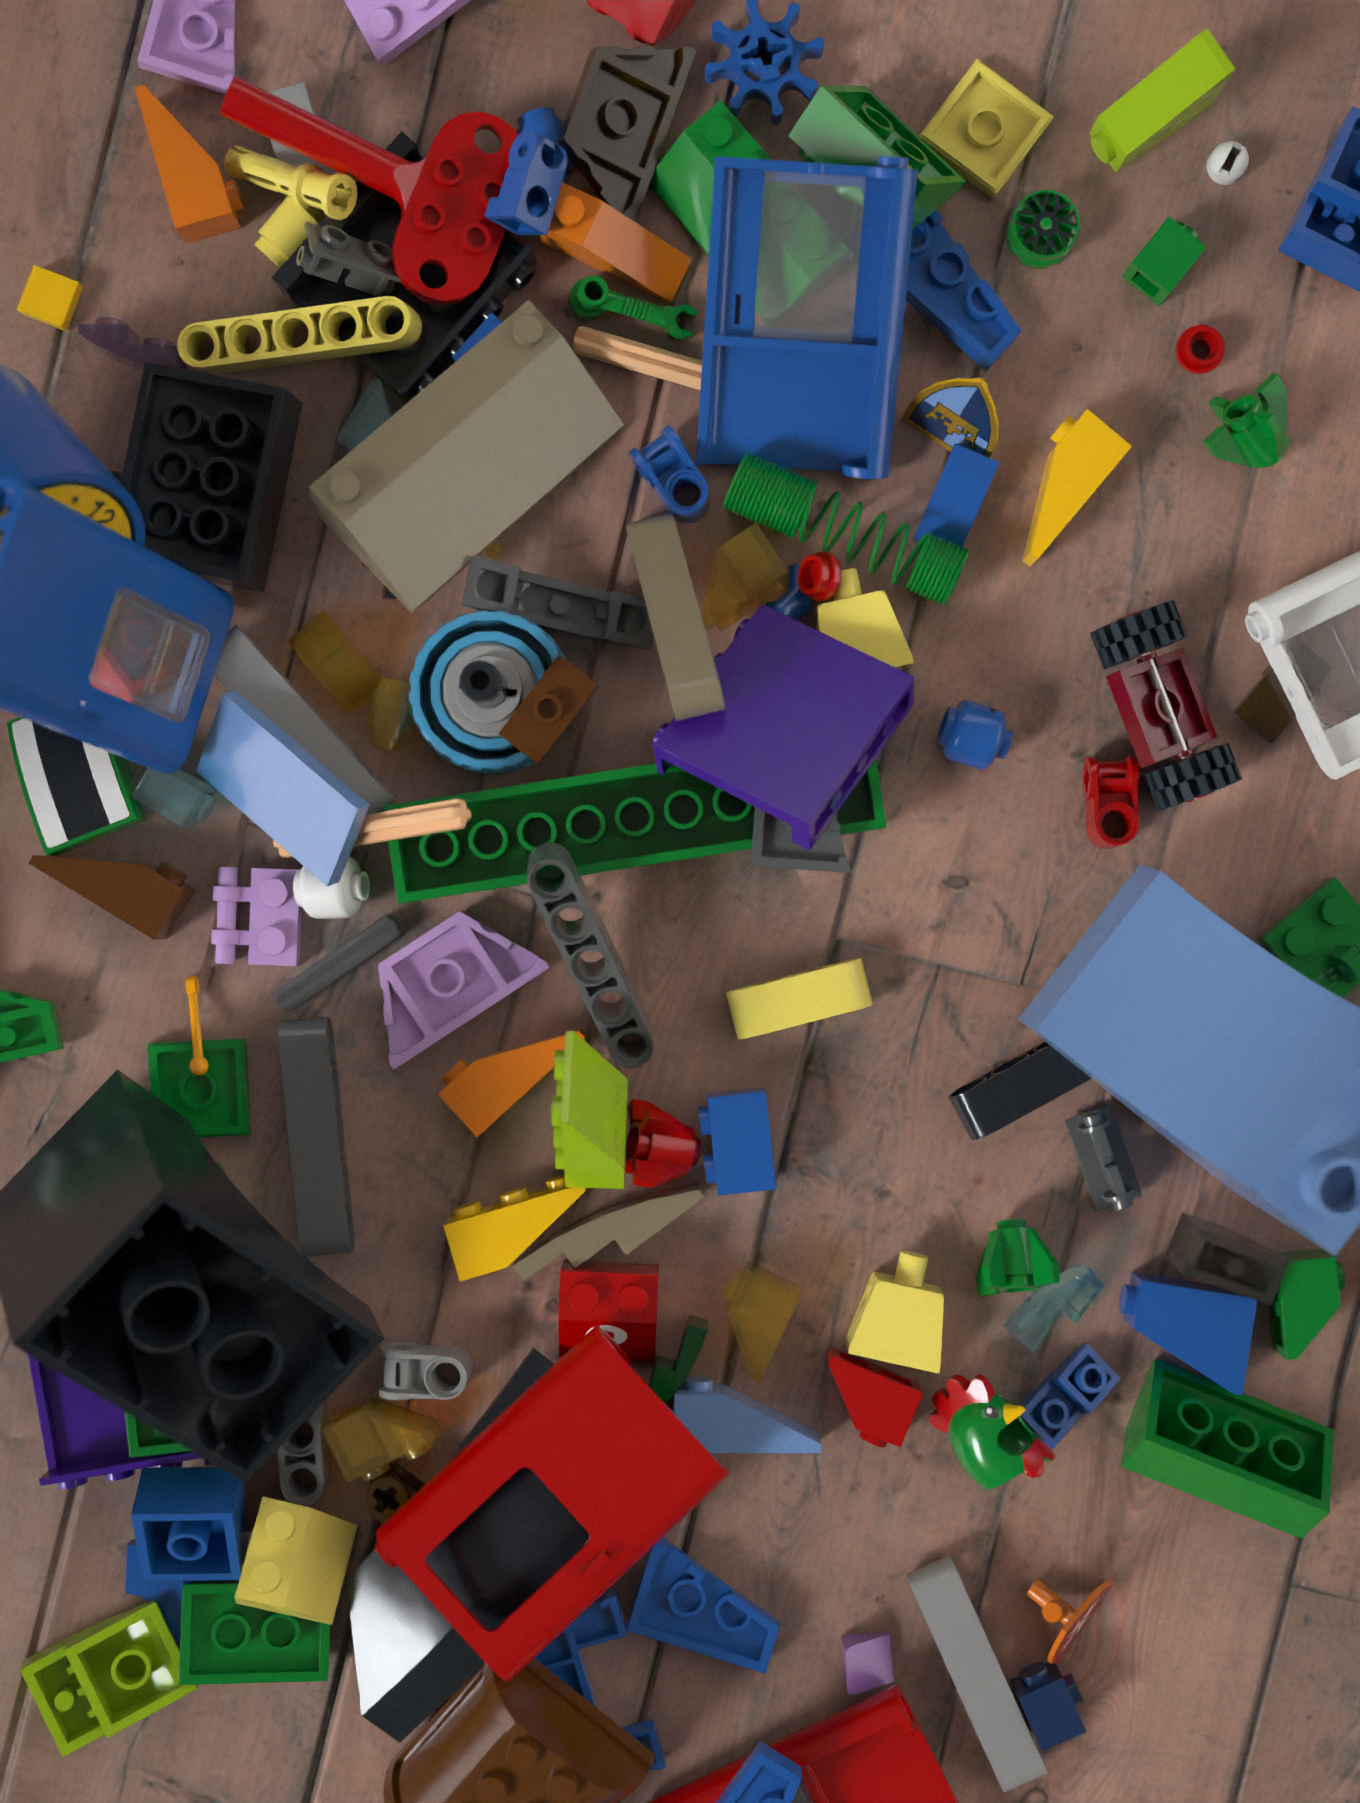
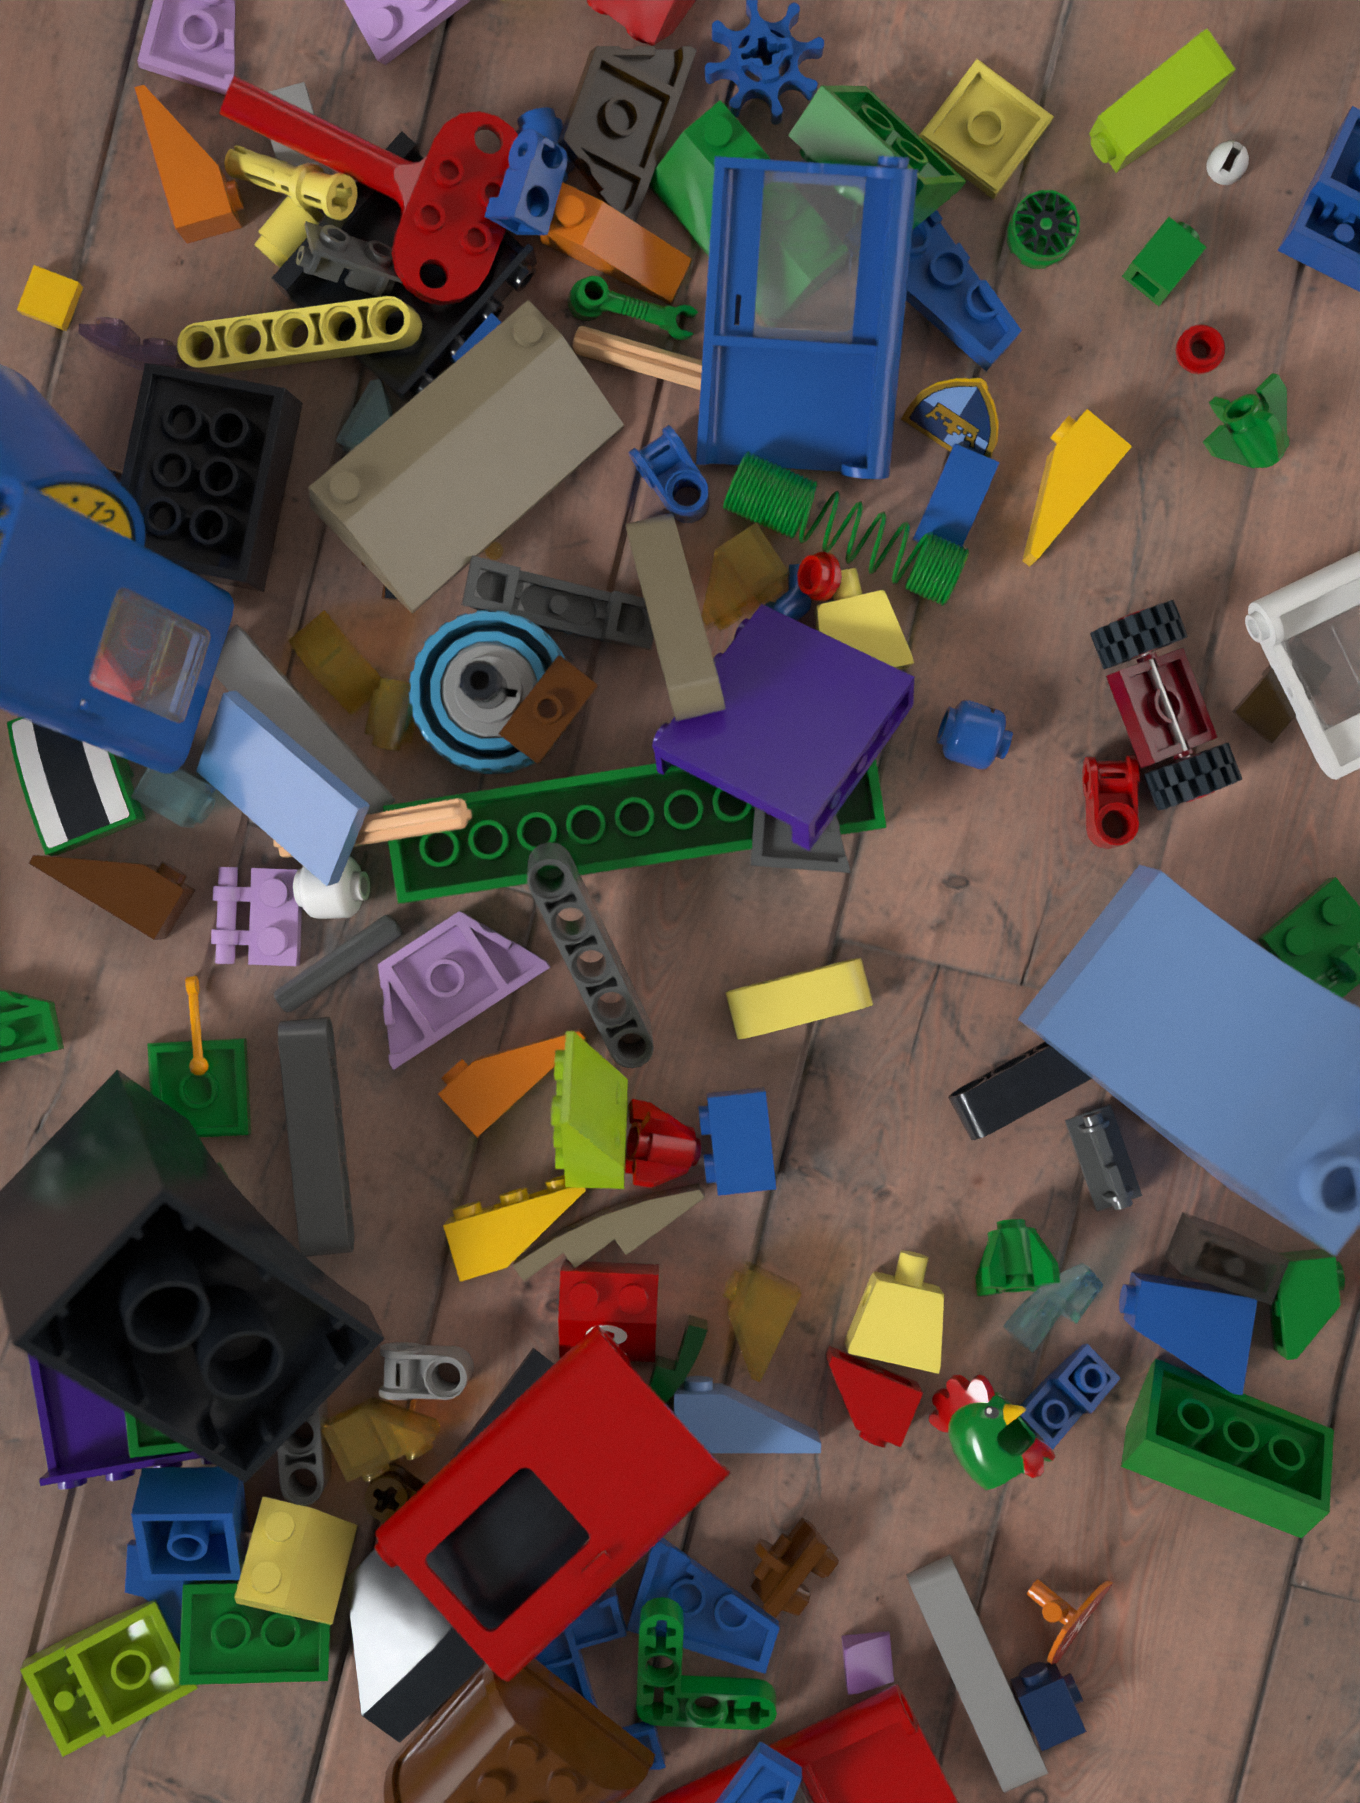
(681, 1690): none -> green beam
(787, 1566): none -> reddish brown hips

